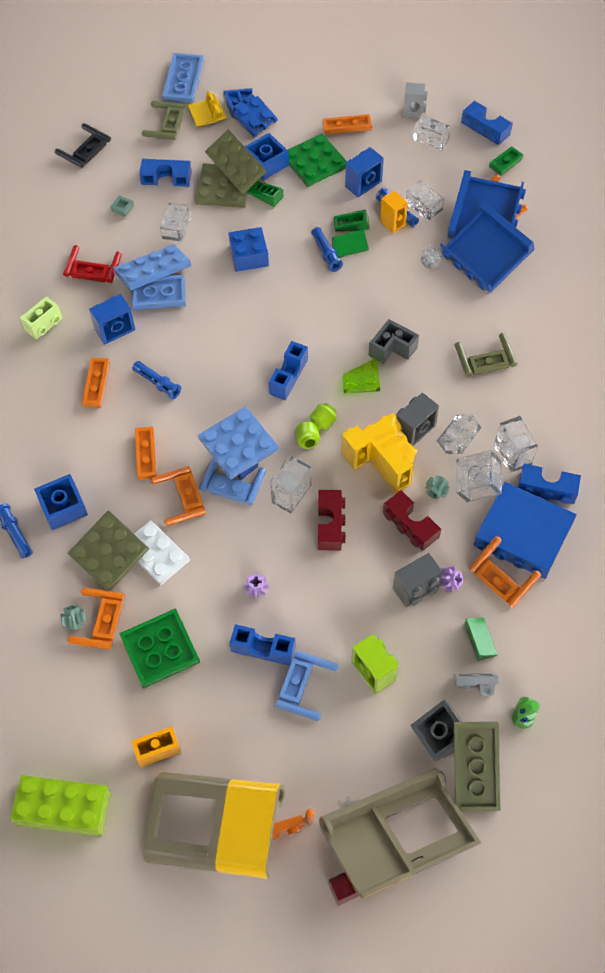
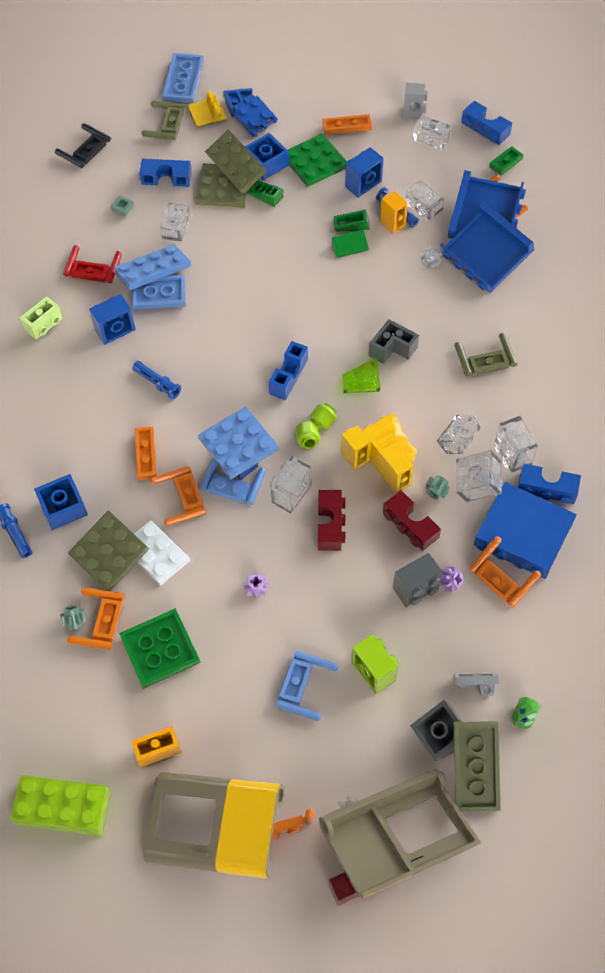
(96, 382): orange plate -> none
(248, 249): blue brick -> none
(249, 643): blue arch -> none
(329, 254): blue pin -> none
(418, 418): dark grey brick -> none
(480, 638): slope -> none

